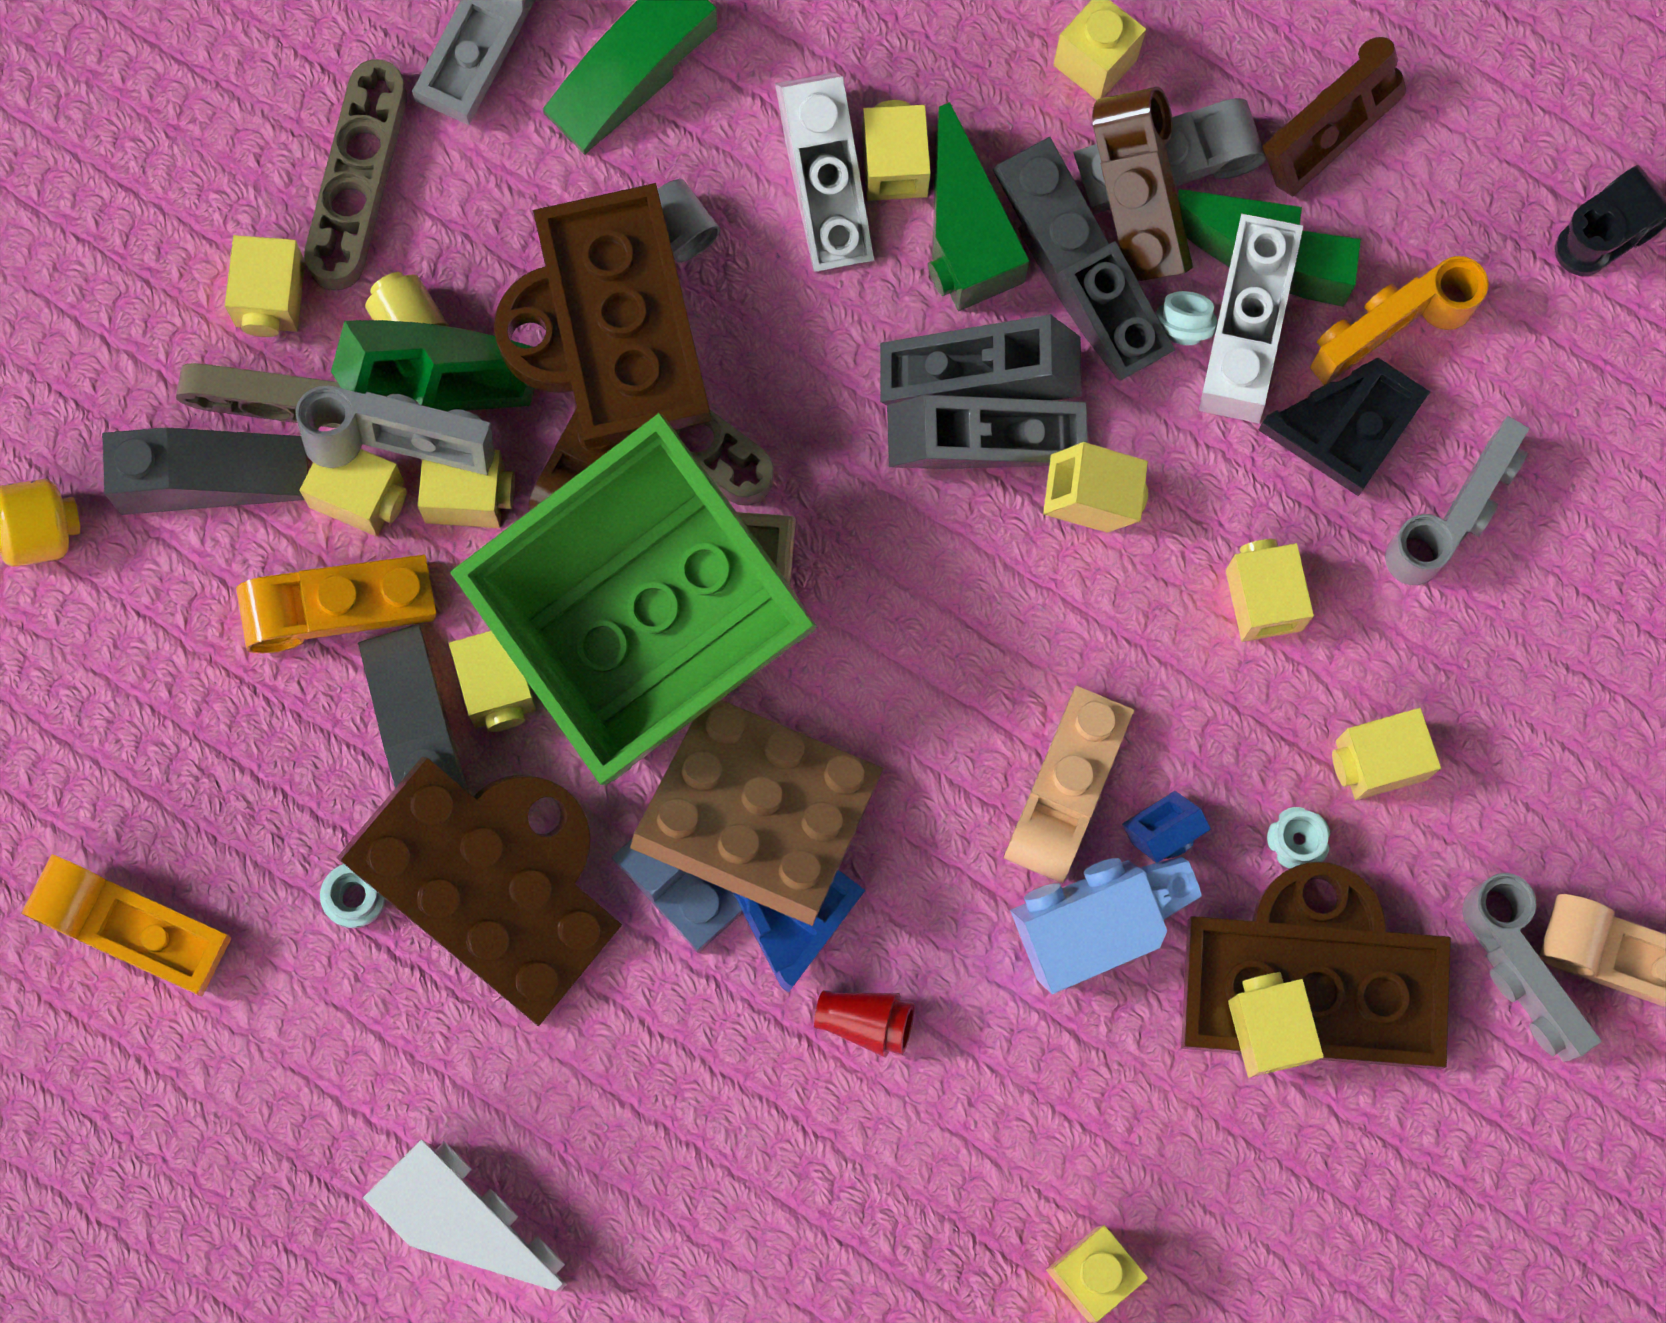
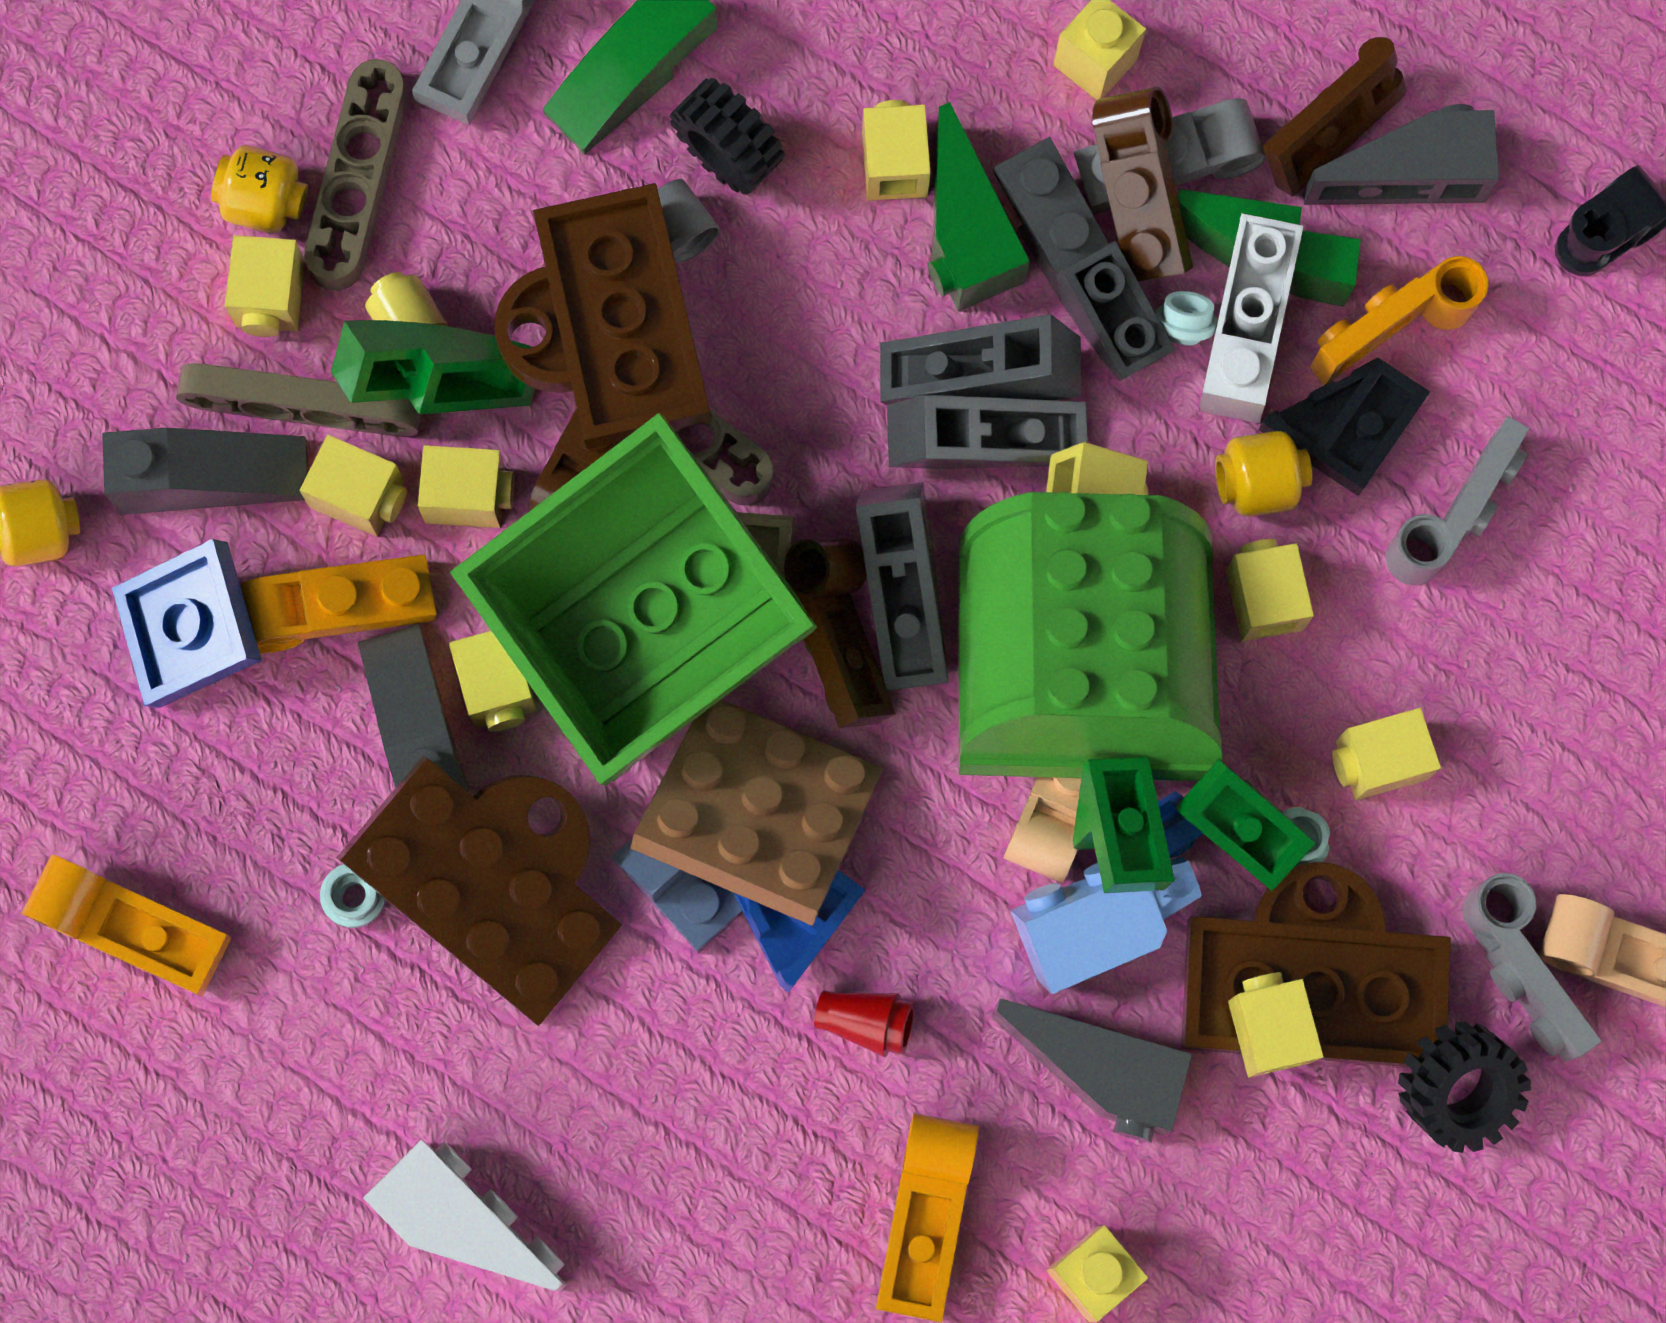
(186, 623): none -> plate
(258, 189): none -> yellow head
(393, 425): light grey plate -> none
(727, 136): none -> black tyre
(823, 579): none -> reddish brown plate
(825, 170): white slope -> none
(903, 585): none -> dark grey slope
(927, 1217): none -> light orange plate
(1087, 636): none -> bright green container
(1109, 1071): none -> dark grey slope
(1123, 824): none -> green slope
(1245, 824): none -> green slope
(1262, 473): none -> yellow head
(1430, 160): none -> dark grey slope
(1485, 1107): none -> black tyre

